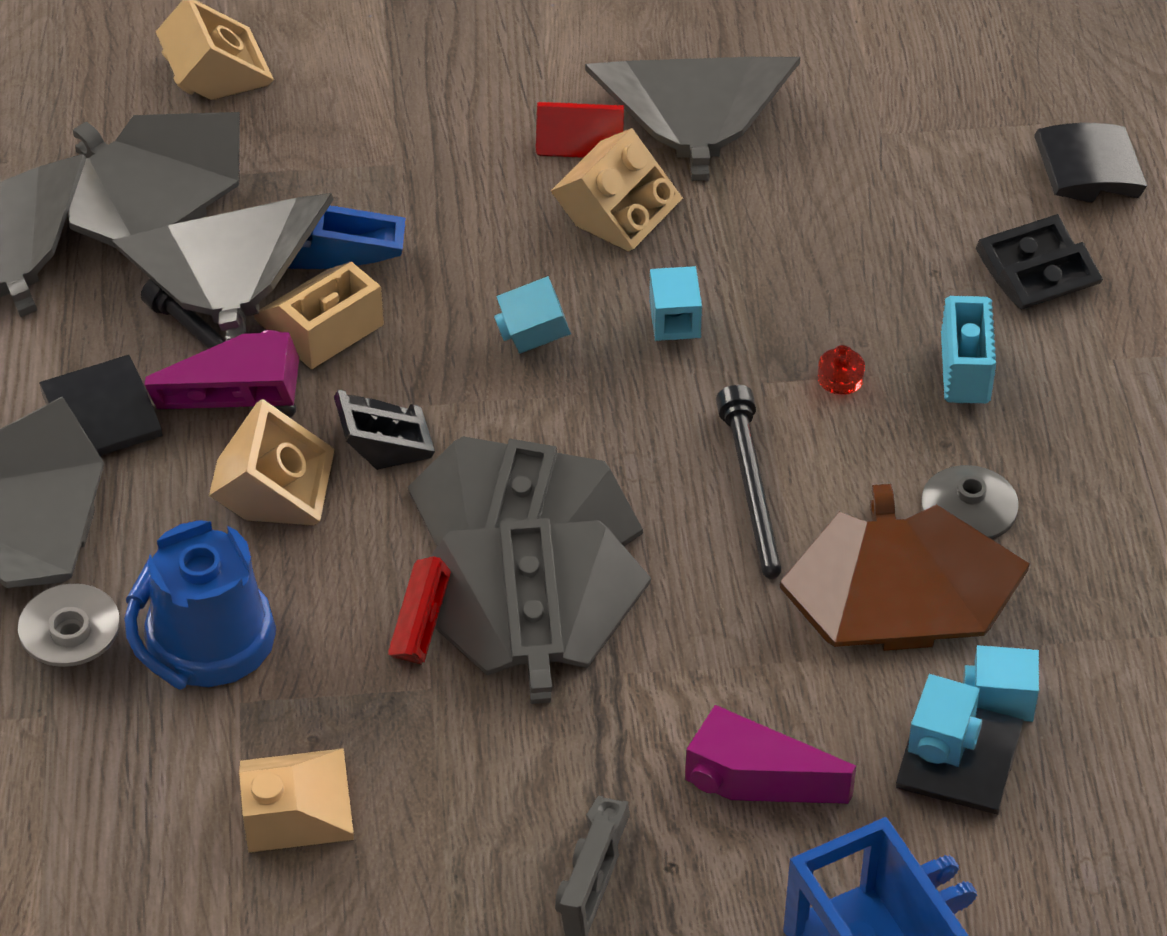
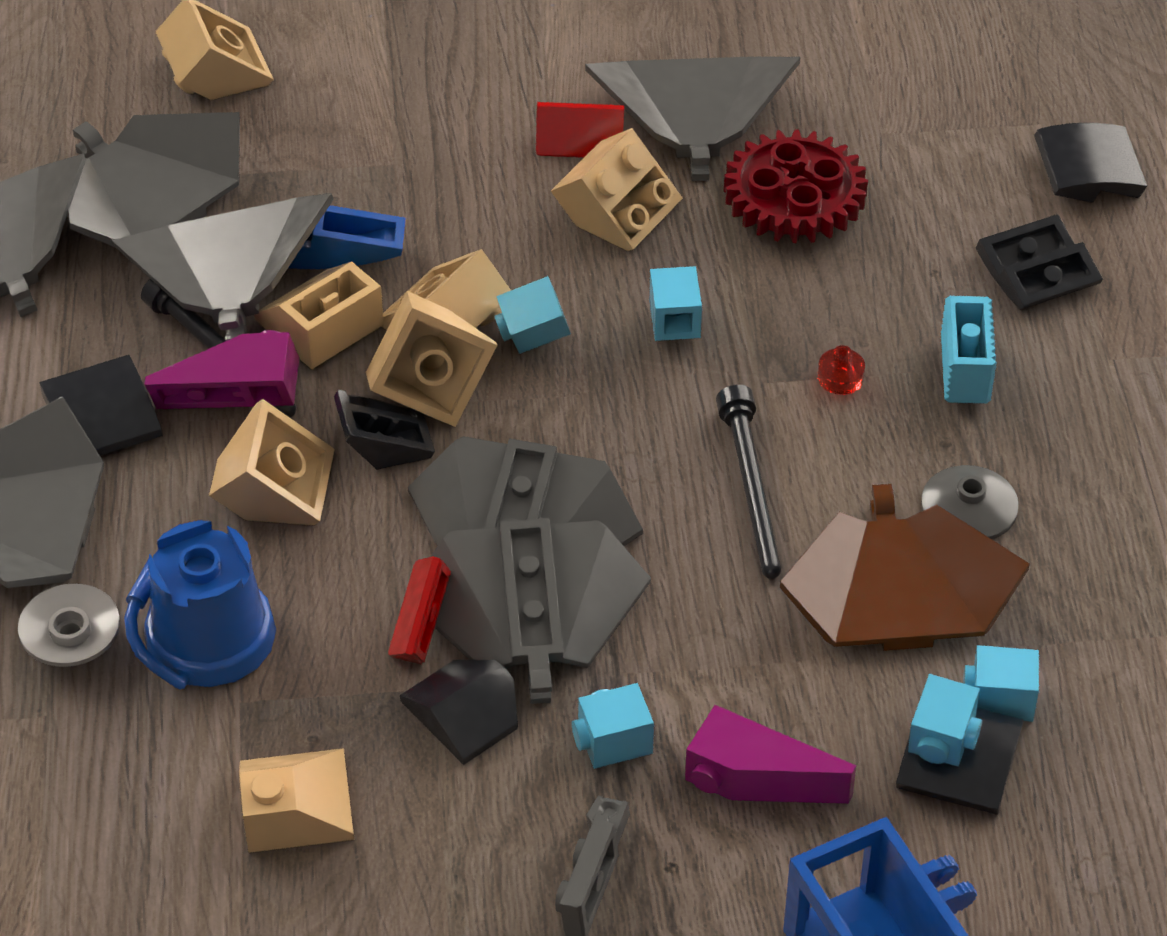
(430, 359): none -> tan slope
(463, 286): none -> tan slope
(466, 706): none -> black slope
(614, 725): none -> medium azure brick
(795, 186): none -> dark red gear

